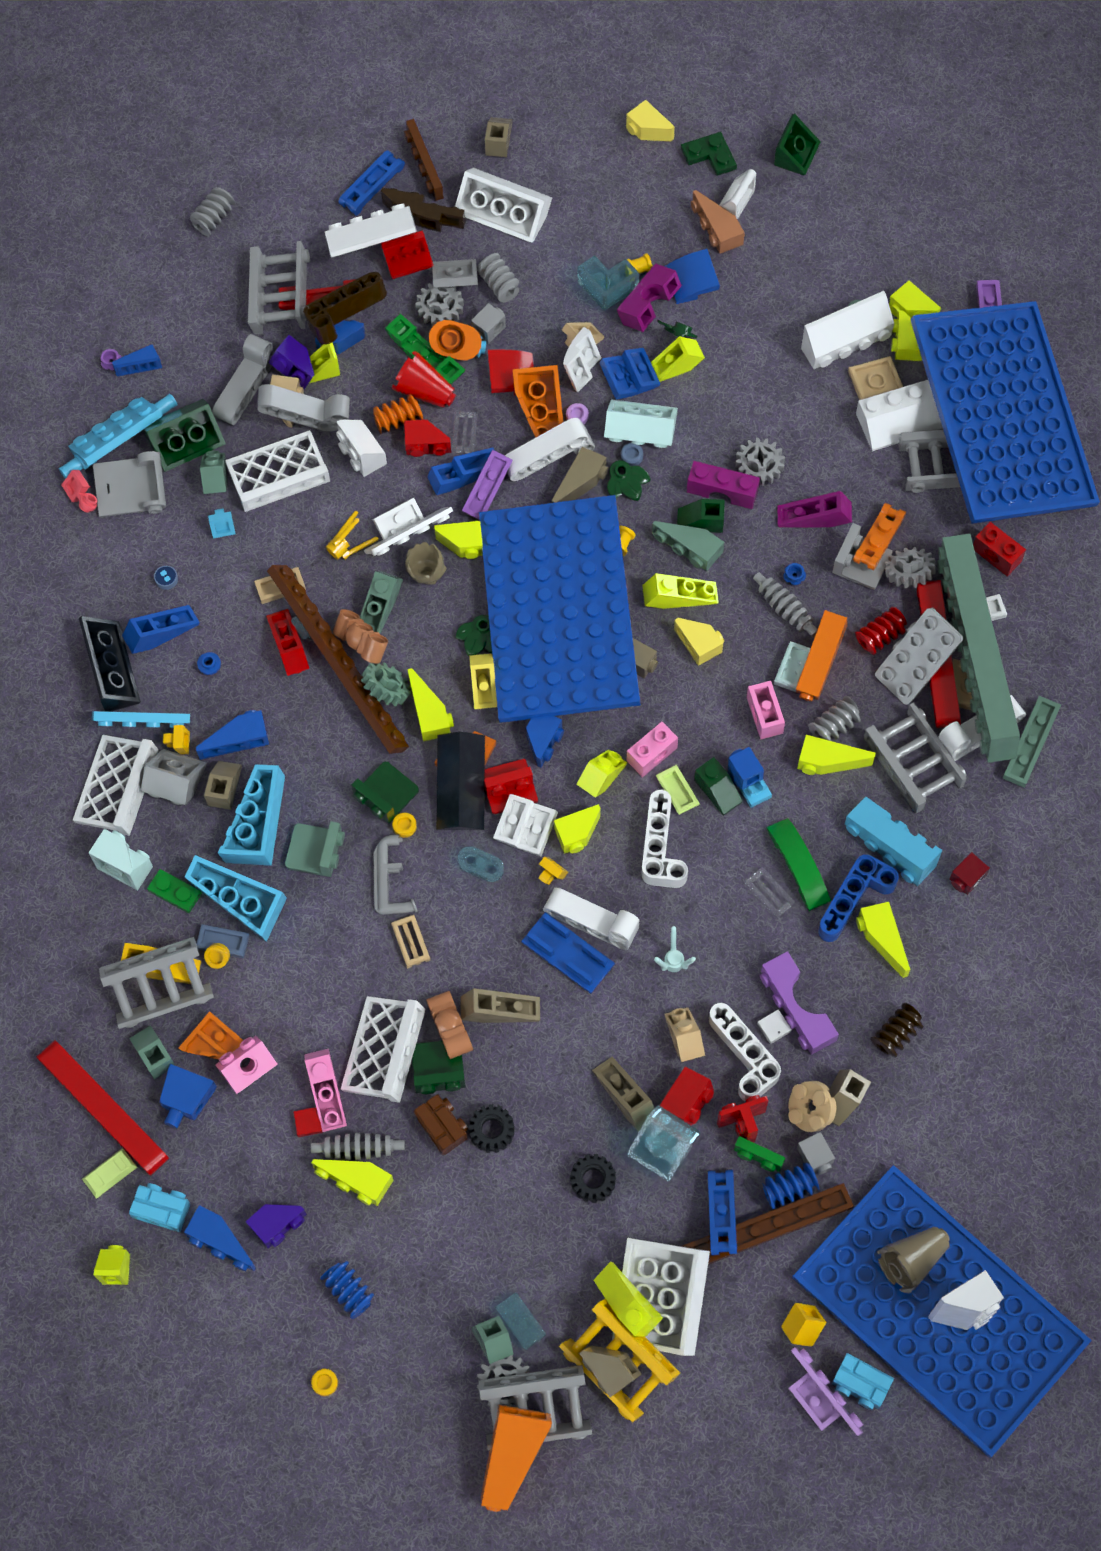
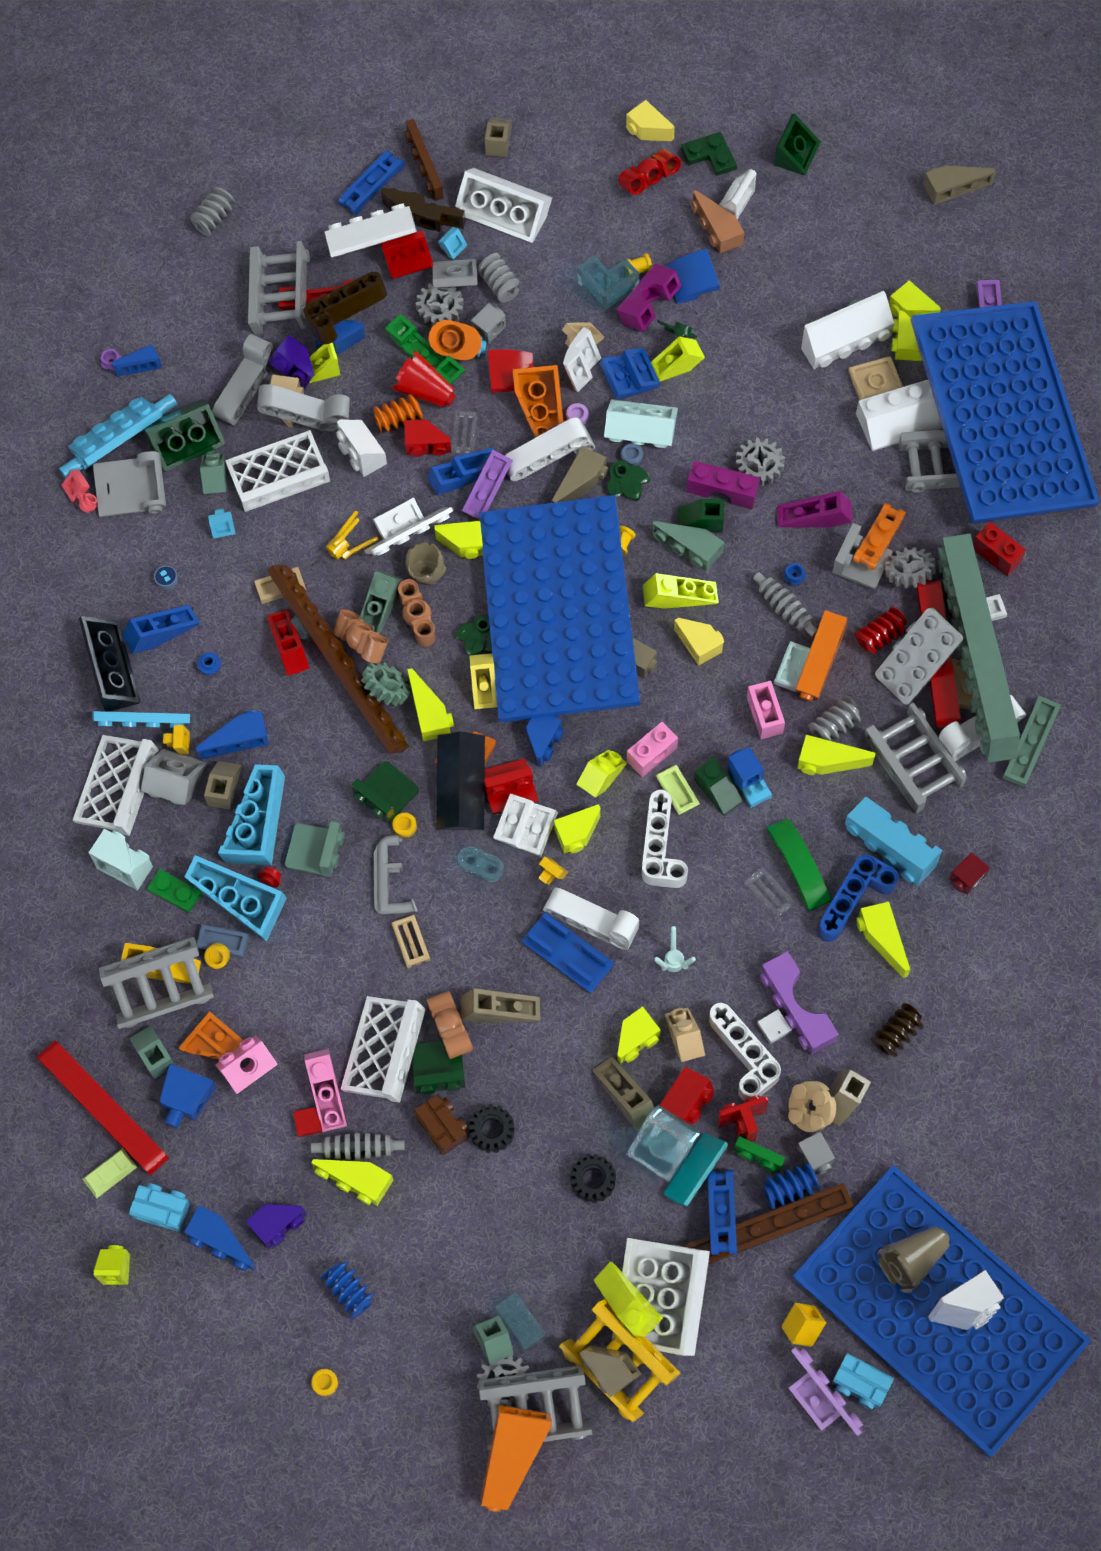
(270, 877): none -> red plate
(417, 622): none -> nougat piece
(452, 243): none -> medium azure tile
(636, 1033): none -> neon yellow slope
(649, 172): none -> red piece
(695, 1169): none -> teal slope
(955, 181): none -> dark tan slope

